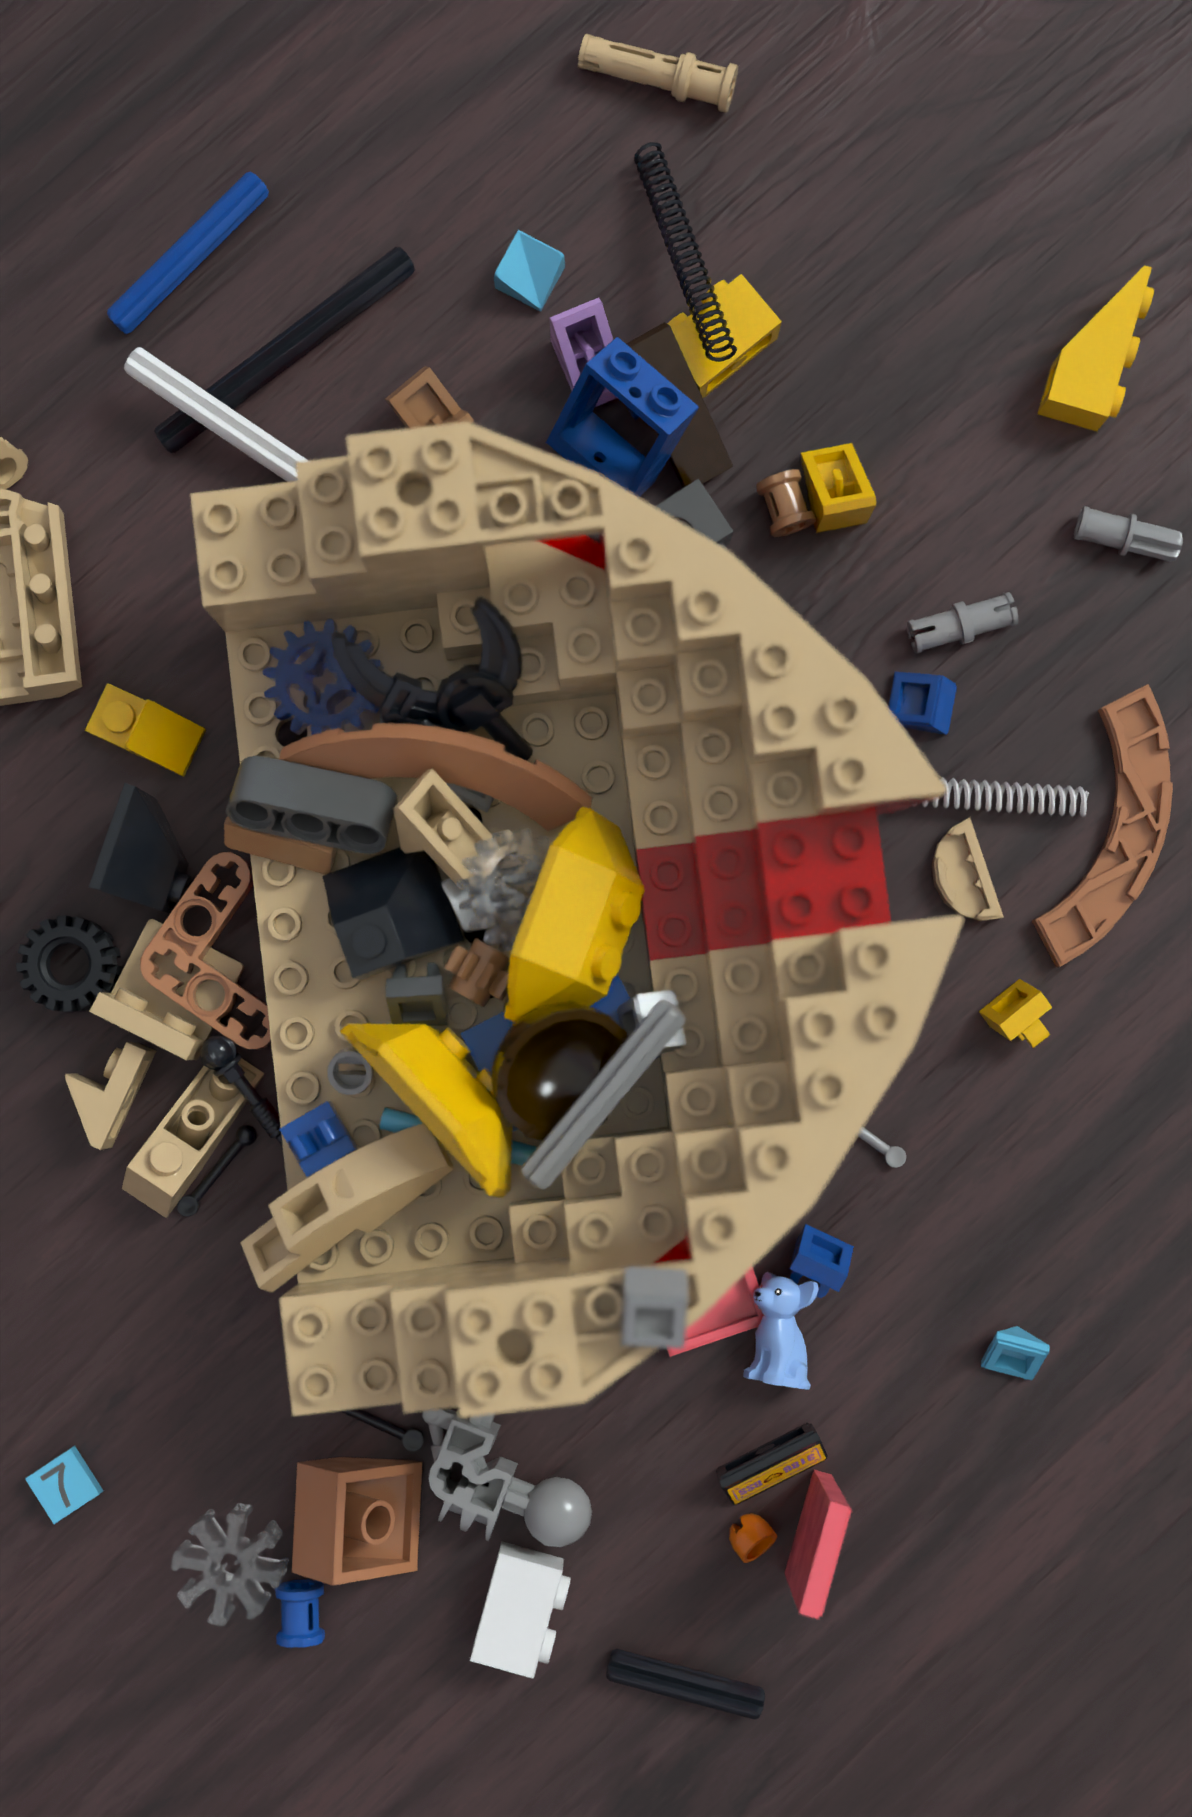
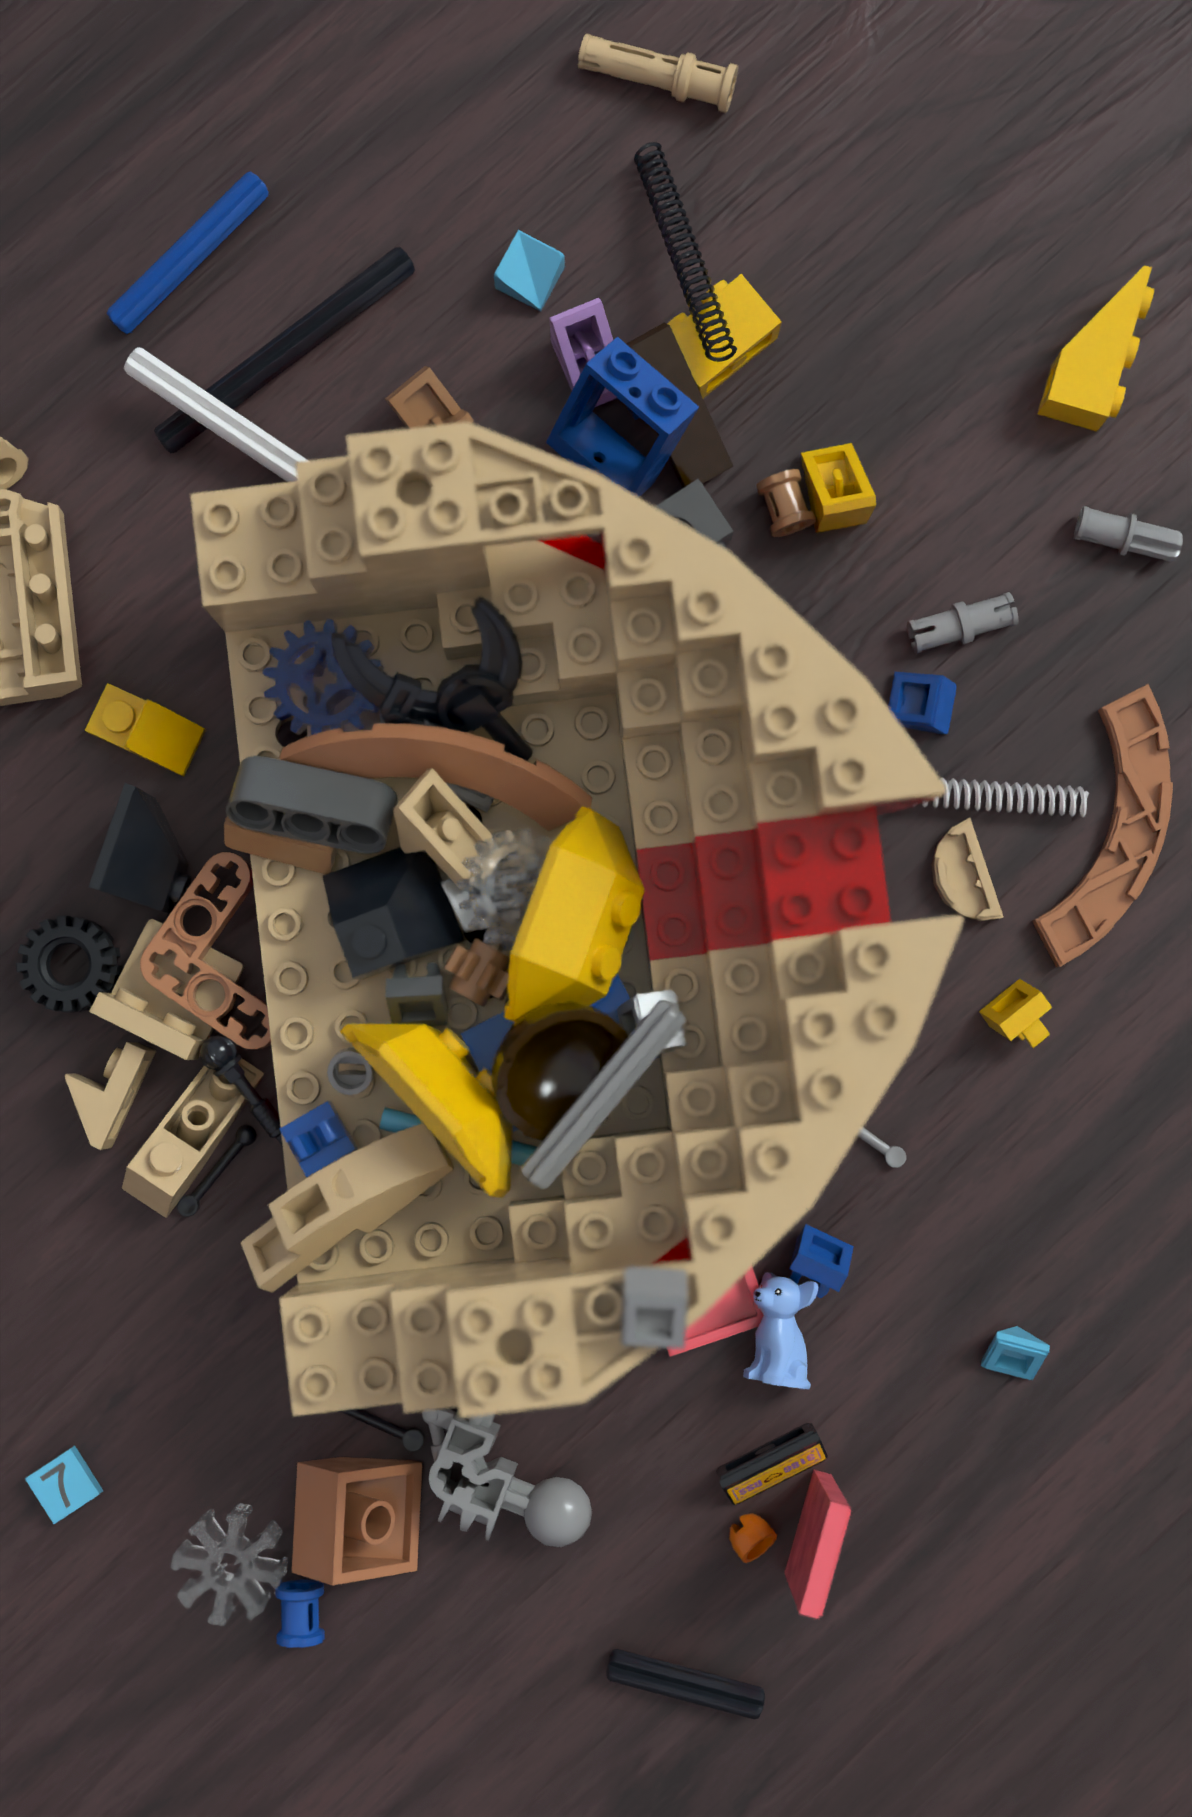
(518, 1610): white brick -> none

